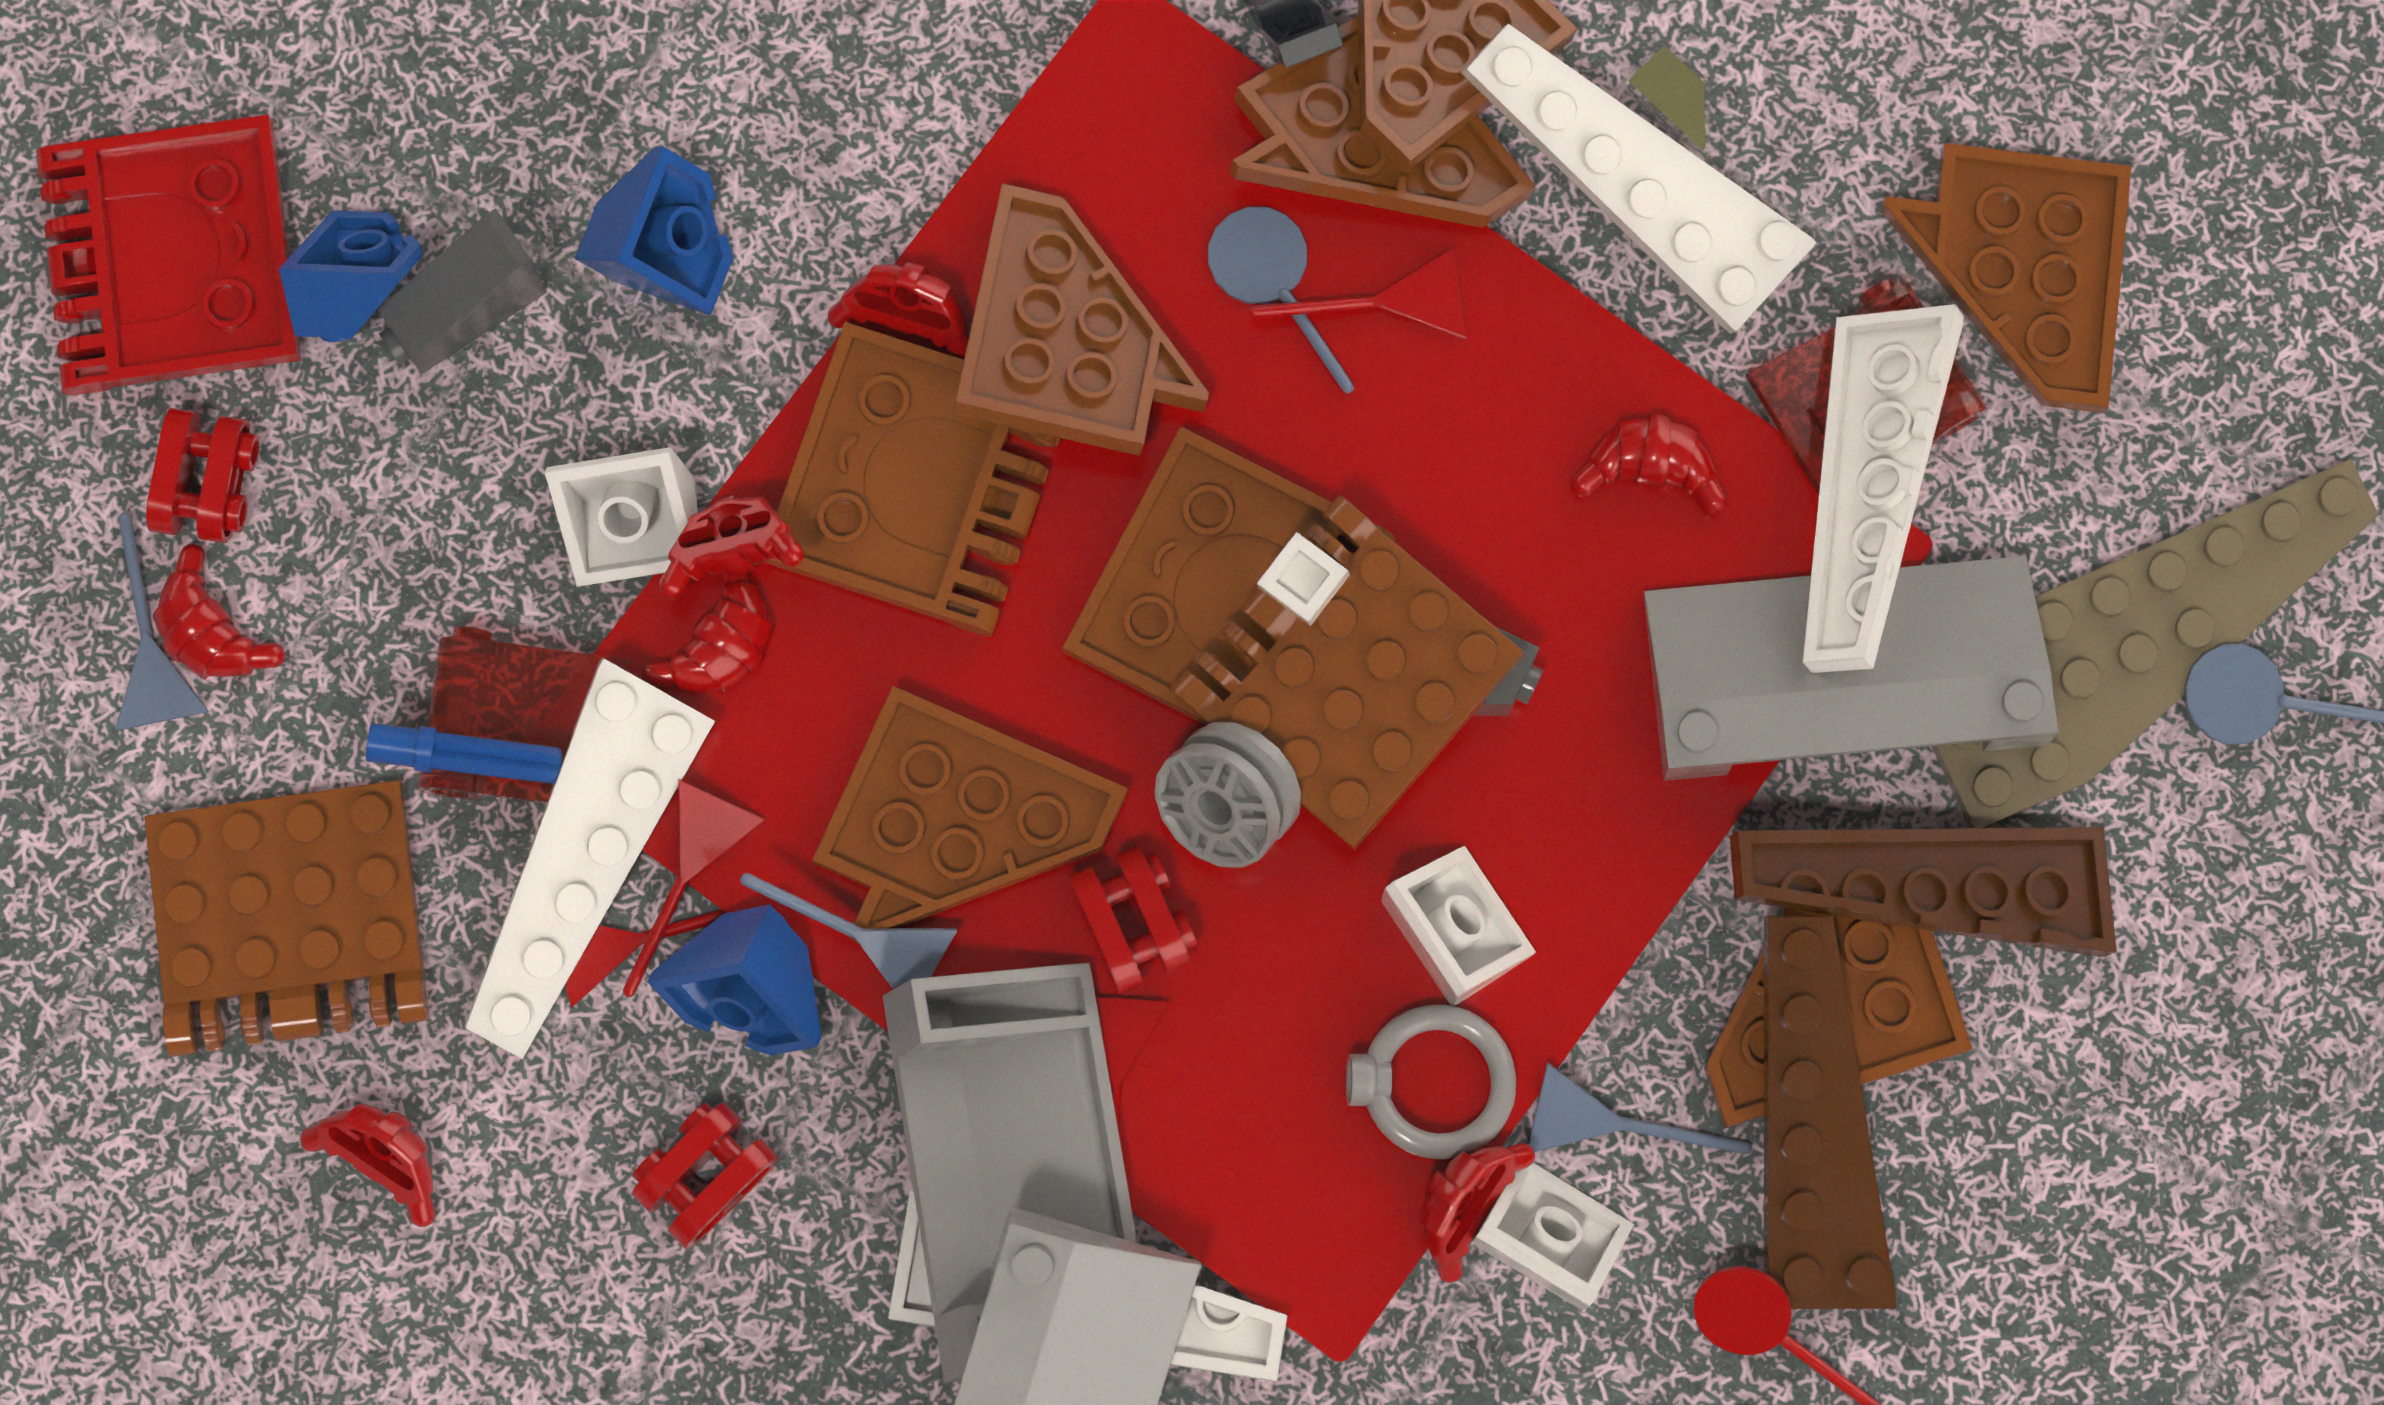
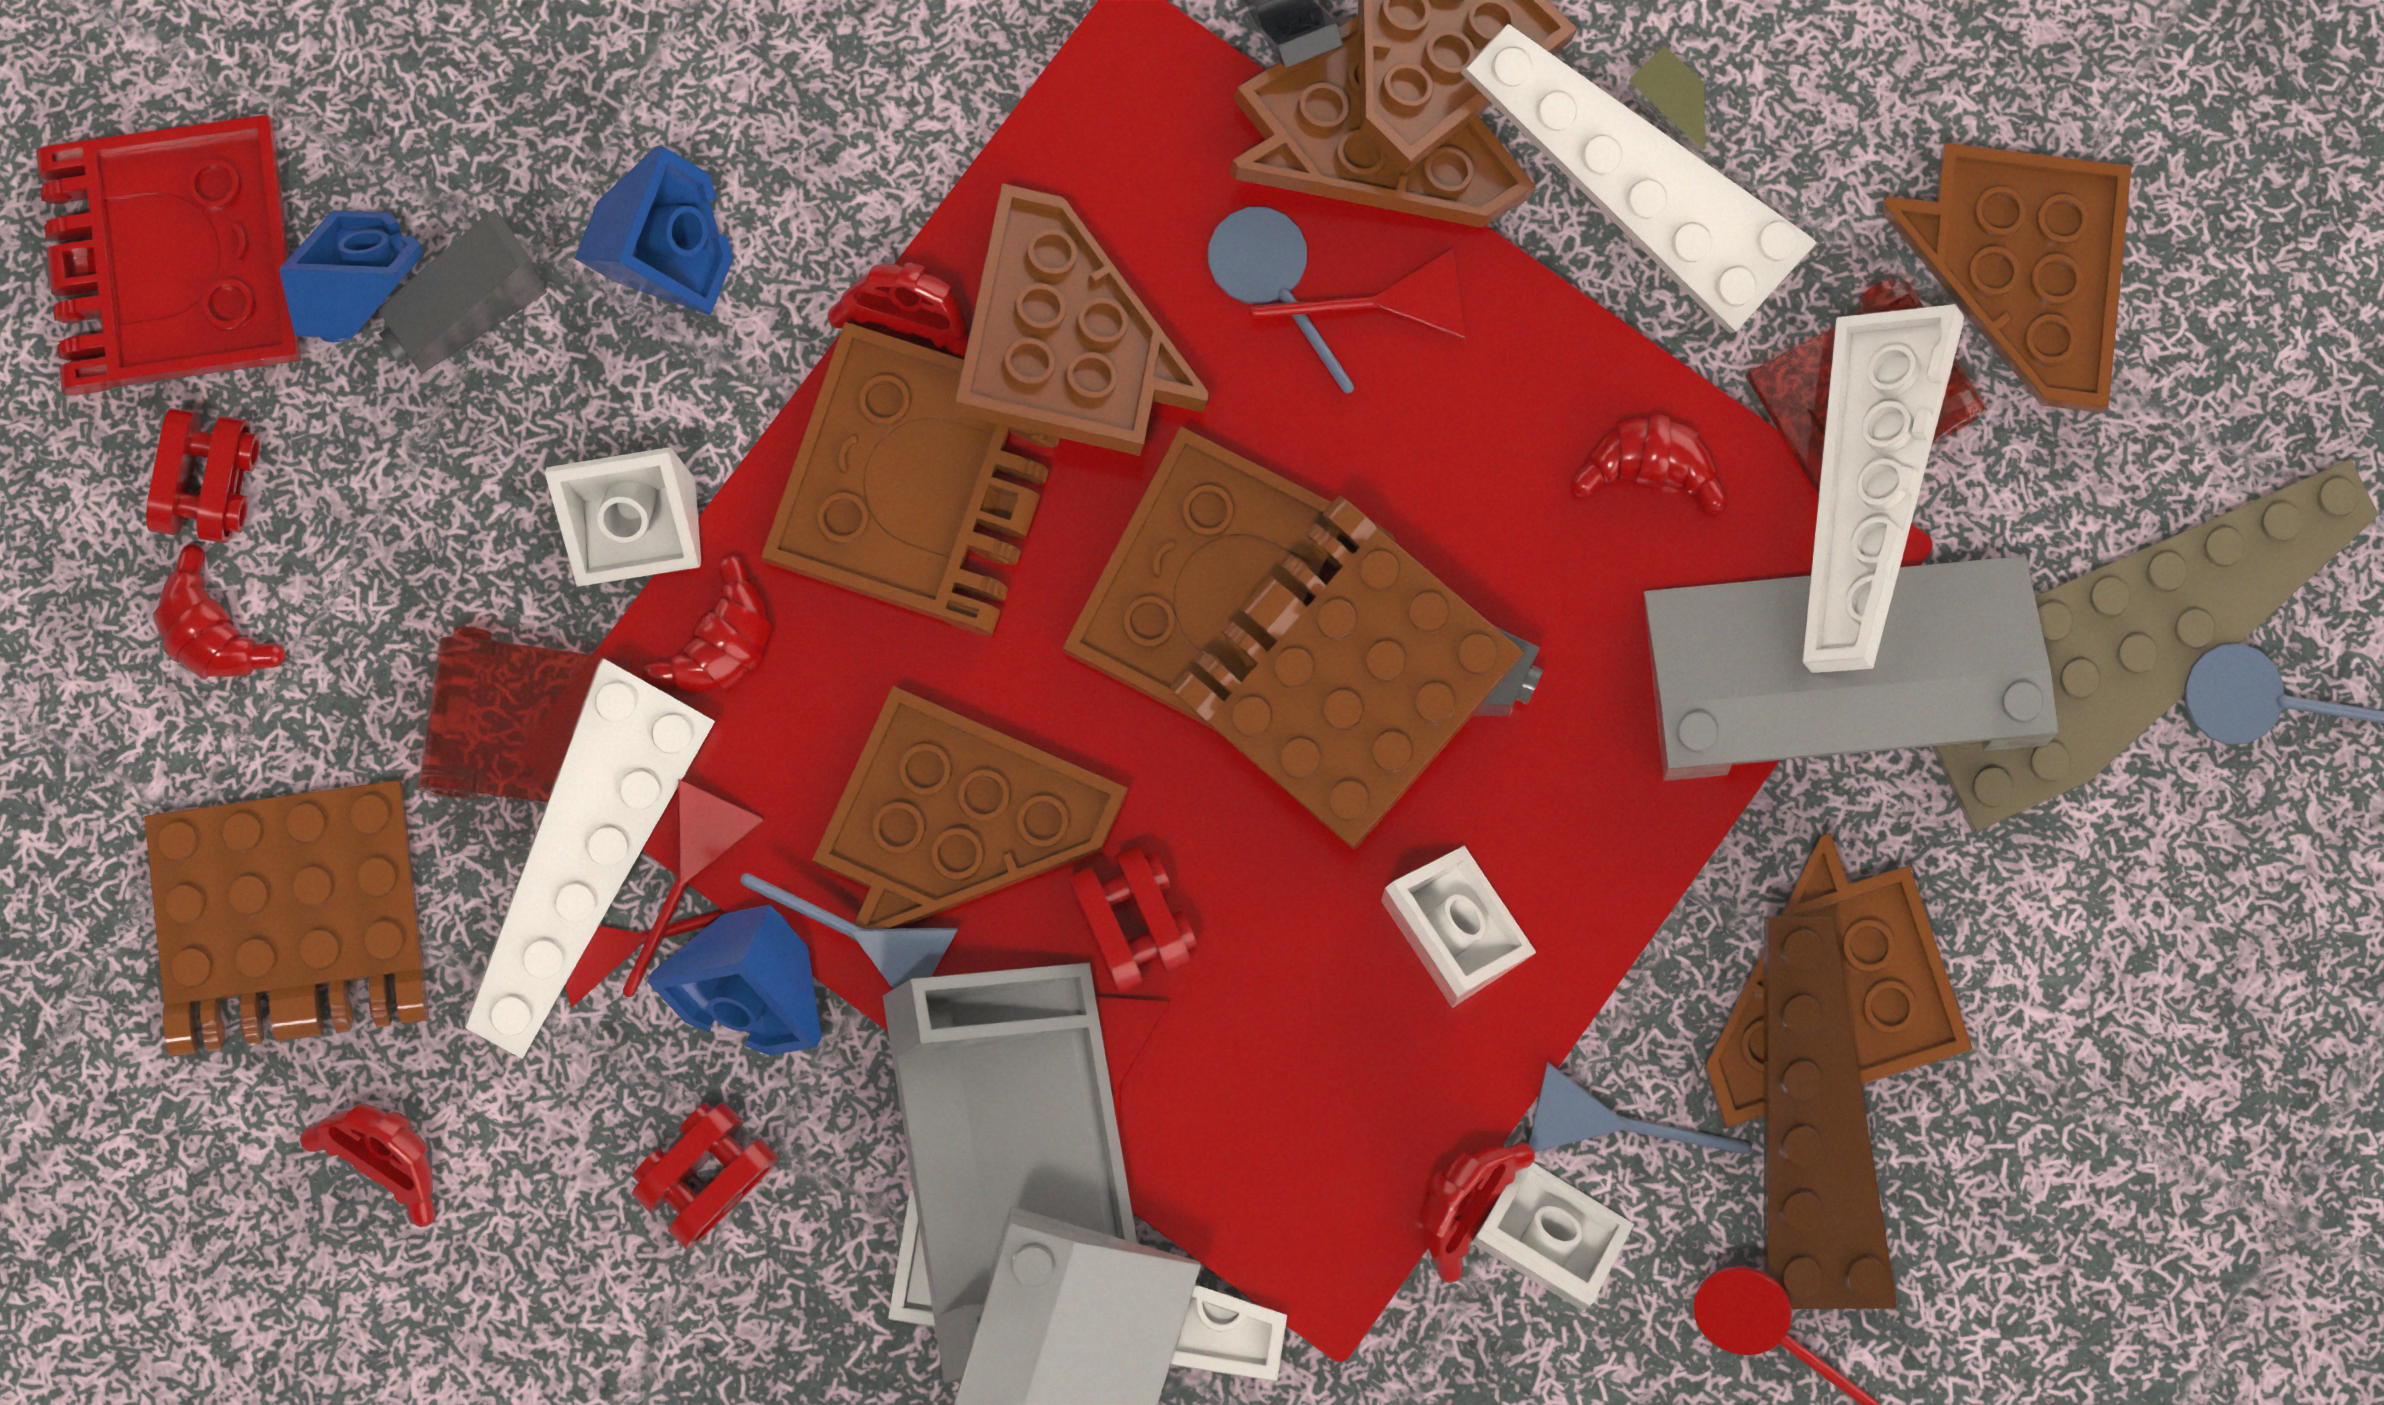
(155, 686): sand blue piece -> none
(430, 750): blue axle -> none
(731, 539): red piece -> none
(1227, 794): light grey wheel -> none
(1303, 579): white plate -> none
(1371, 1081): light grey piece -> none
(1972, 882): reddish brown wing -> none

